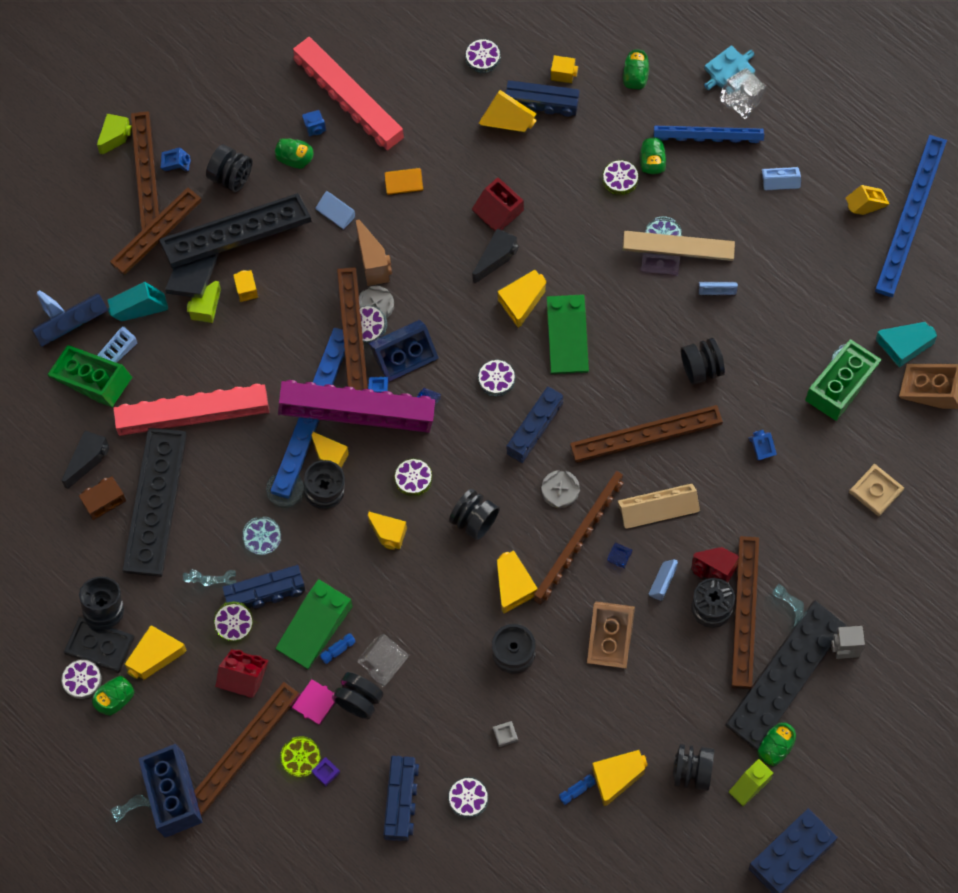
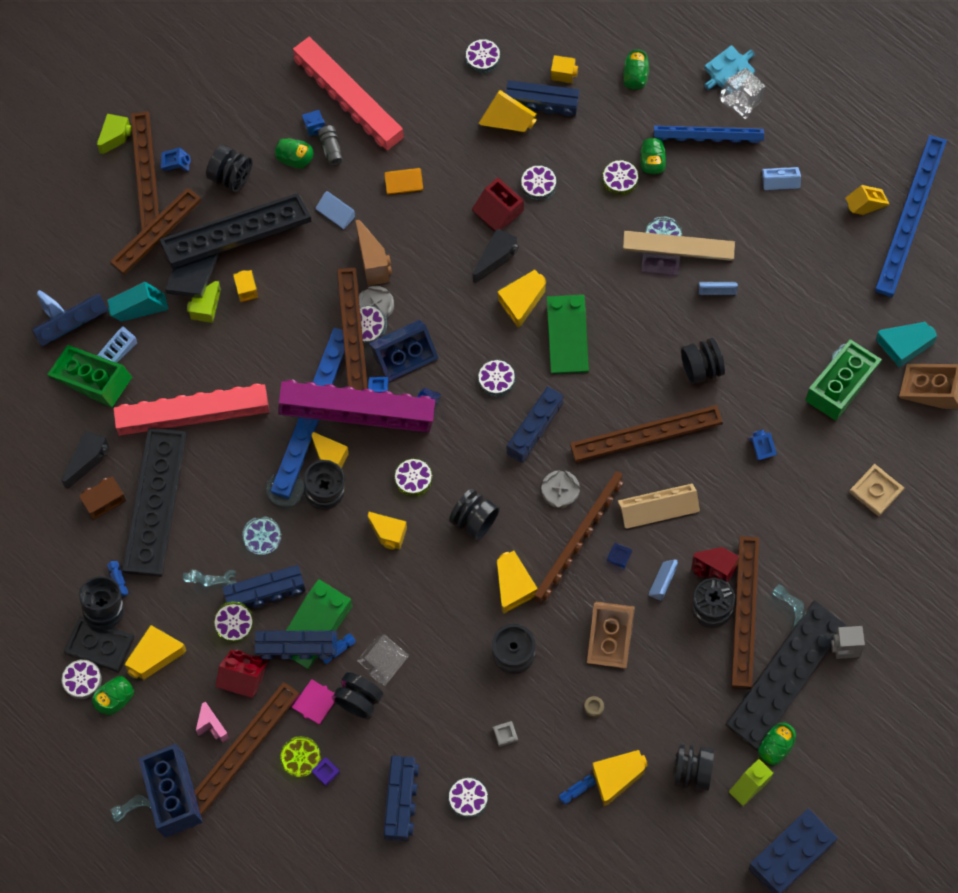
(116, 575): none -> blue axle
(208, 720): none -> bright pink slope
(295, 644): none -> dark blue brick
(330, 145): none -> dark grey axle
(538, 182): none -> tile
(594, 706): none -> dark tan tile

